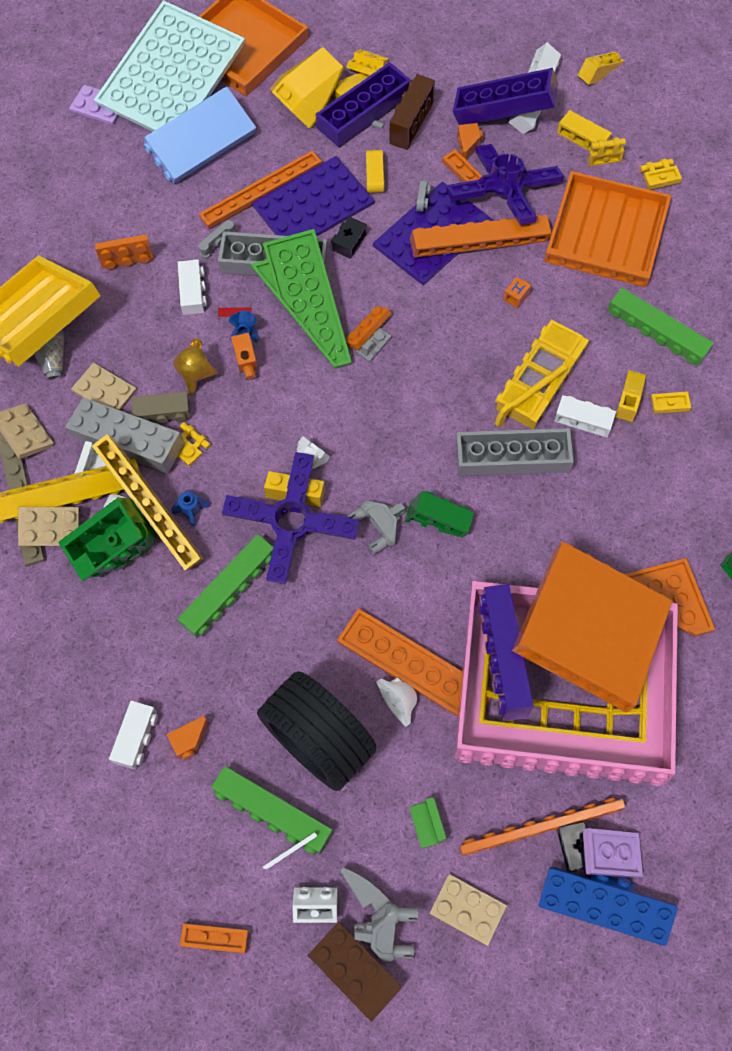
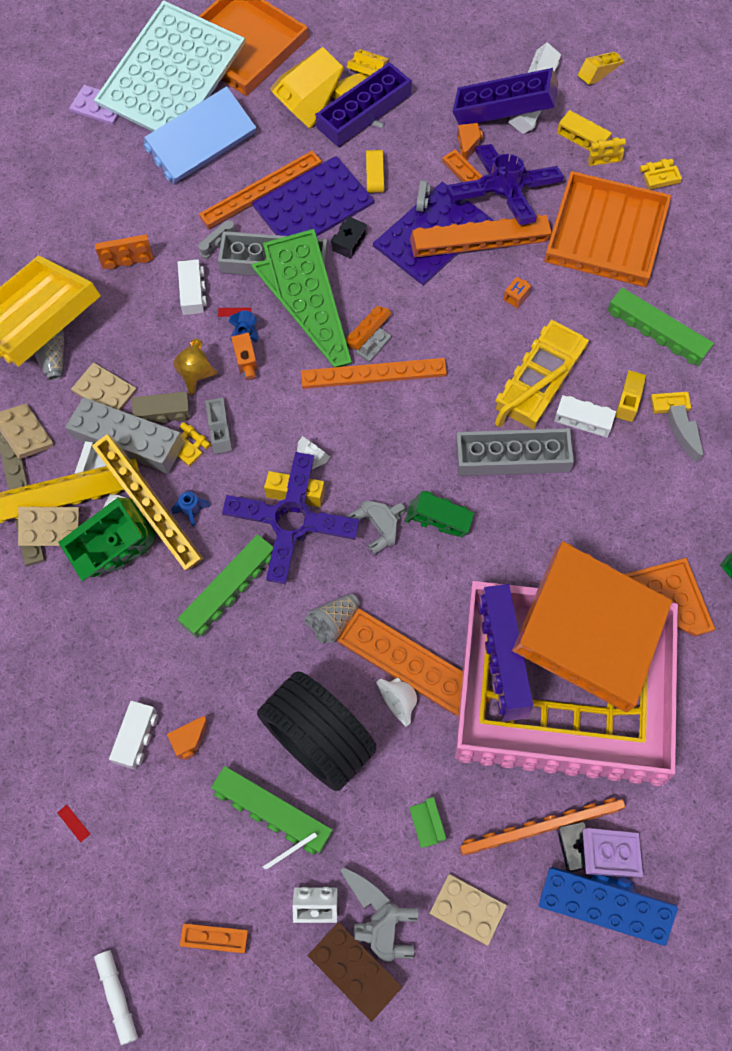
(73, 823): none -> red window
(115, 997): none -> white piece
(218, 425): none -> light grey slope
(332, 617): none -> light grey cone
(373, 373): none -> orange plate
(411, 111): reddish brown brick -> none
(685, 432): none -> light grey slope

